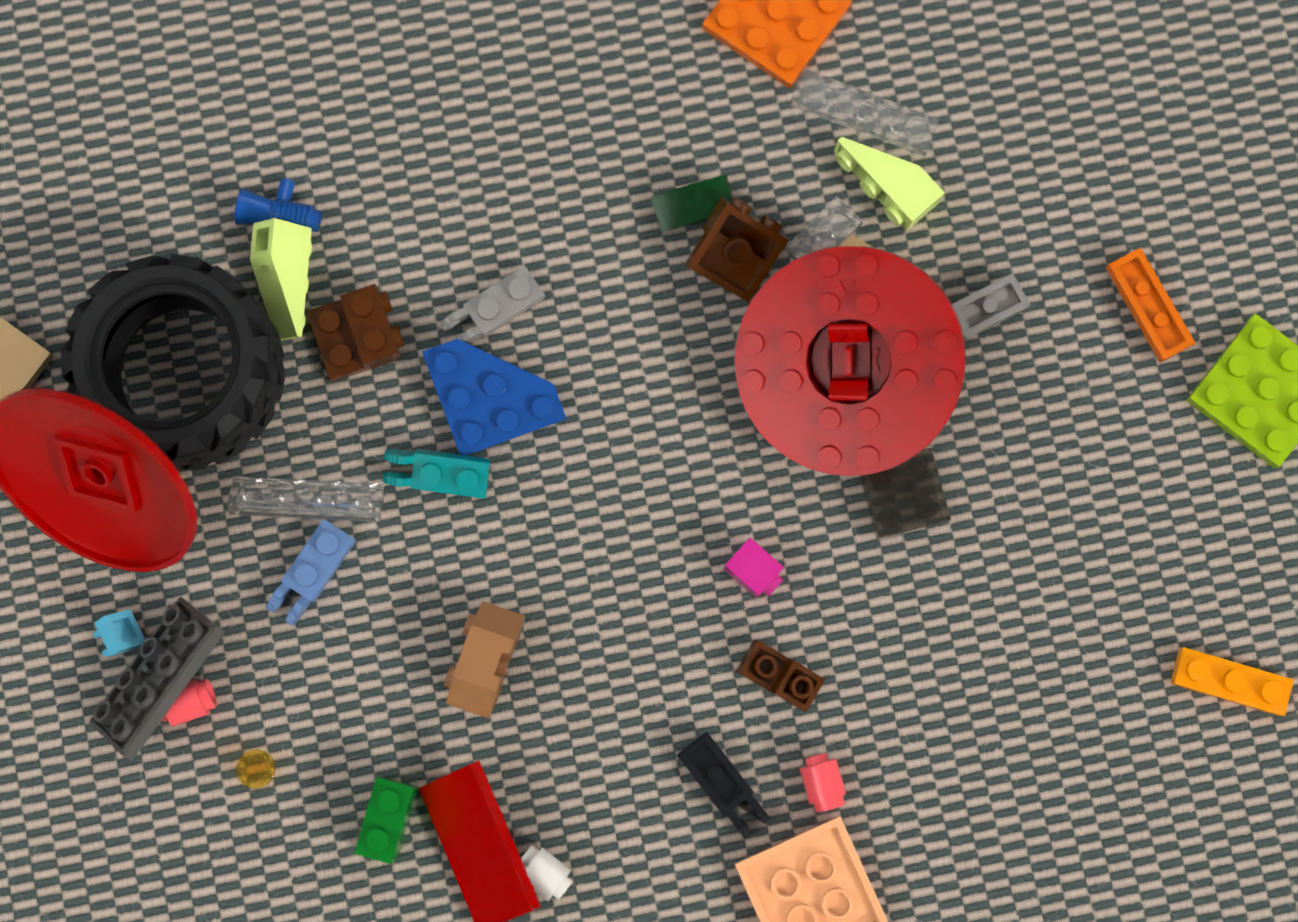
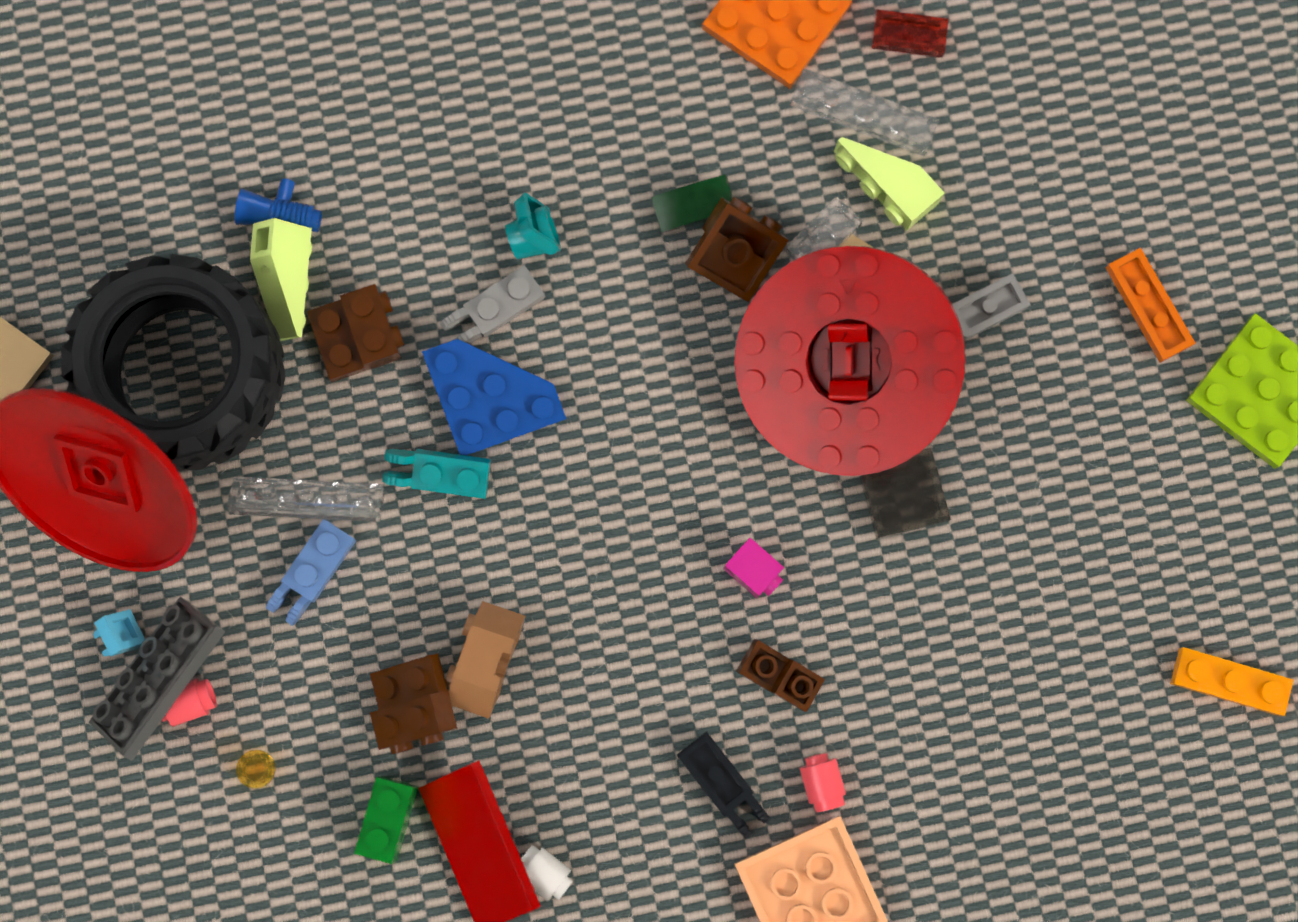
(411, 704): none -> reddish brown plate
(533, 230): none -> teal piece
(909, 33): none -> clear red plate

